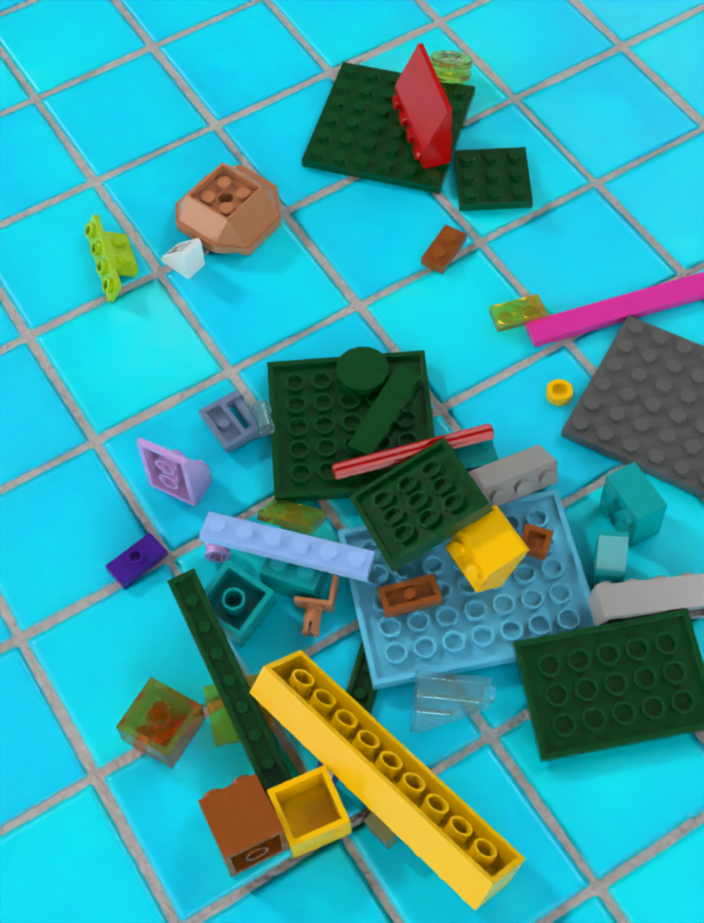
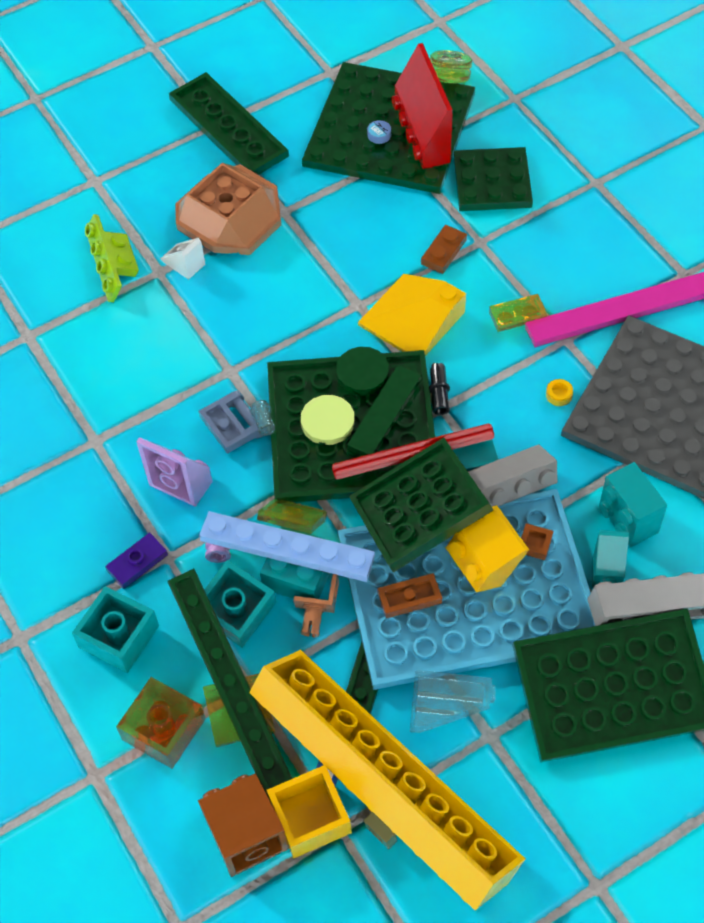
(115, 629): none -> teal brick
(228, 124): none -> dark green plate
(327, 419): none -> yellowish green tile
(379, 132): none -> medium blue tile
(415, 313): none -> yellow slope
(439, 389): none -> black axle

